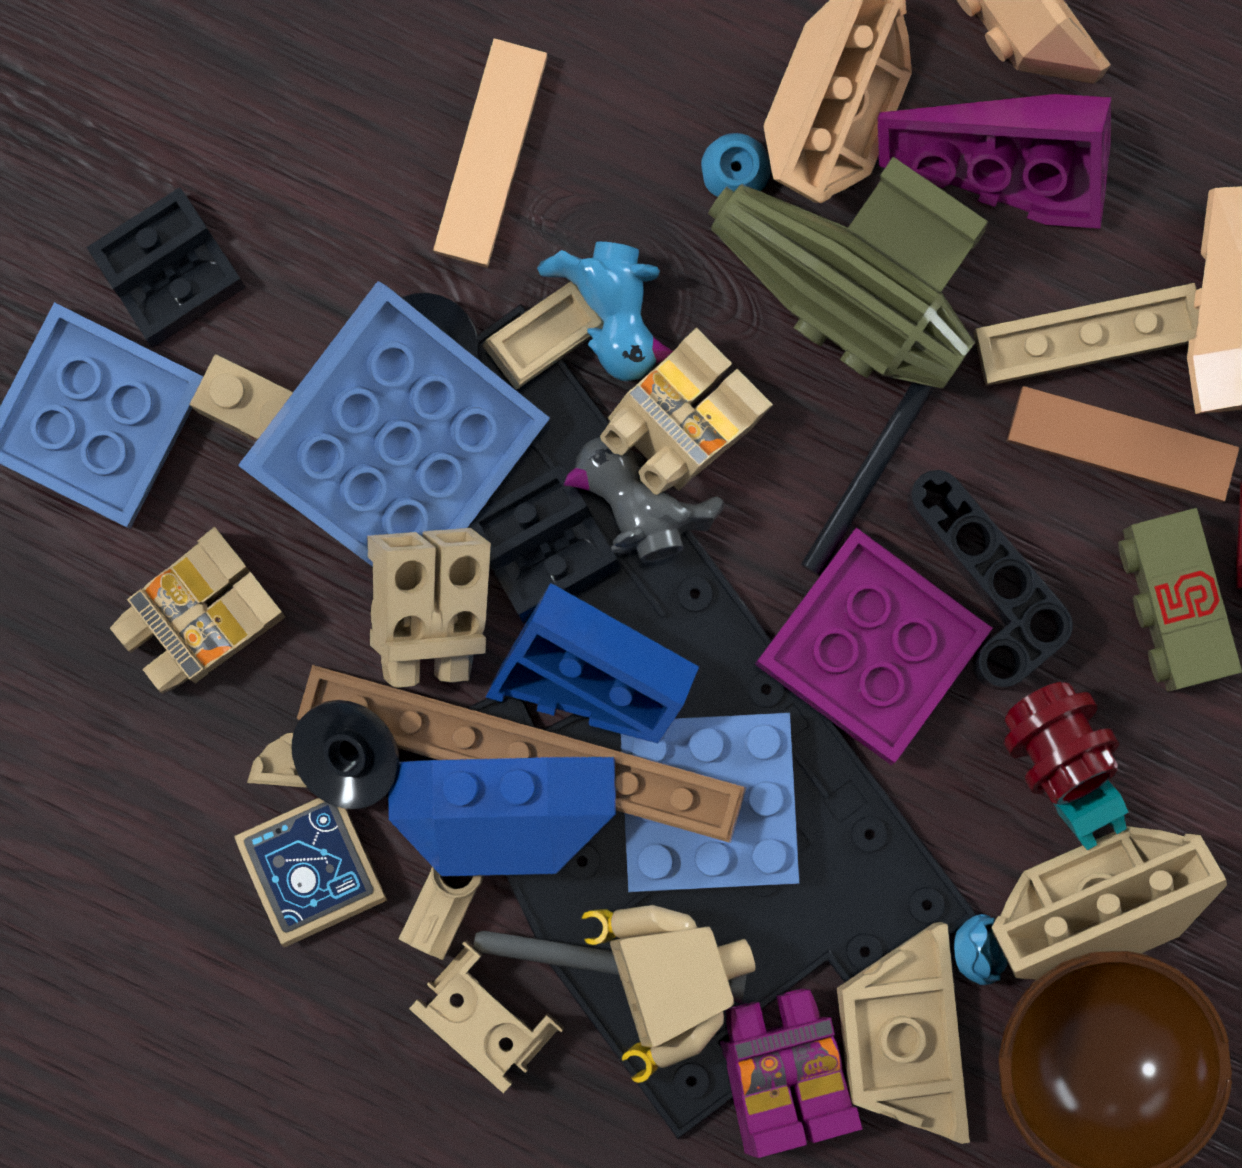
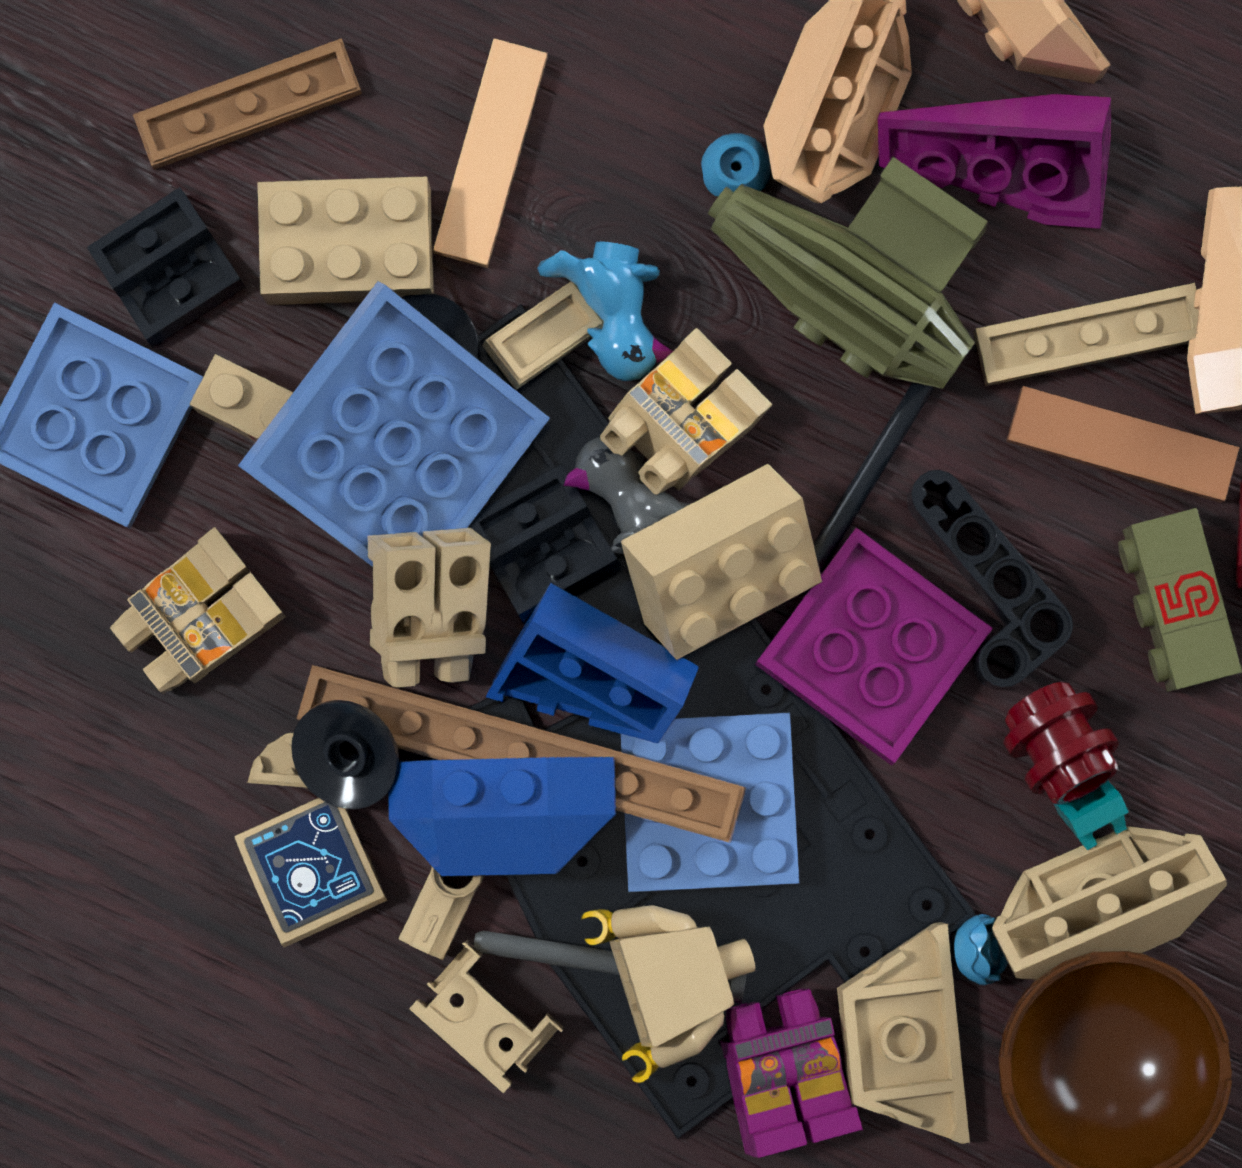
(247, 104): none -> medium nougat tile
(342, 237): none -> tan brick
(722, 561): none -> tan brick

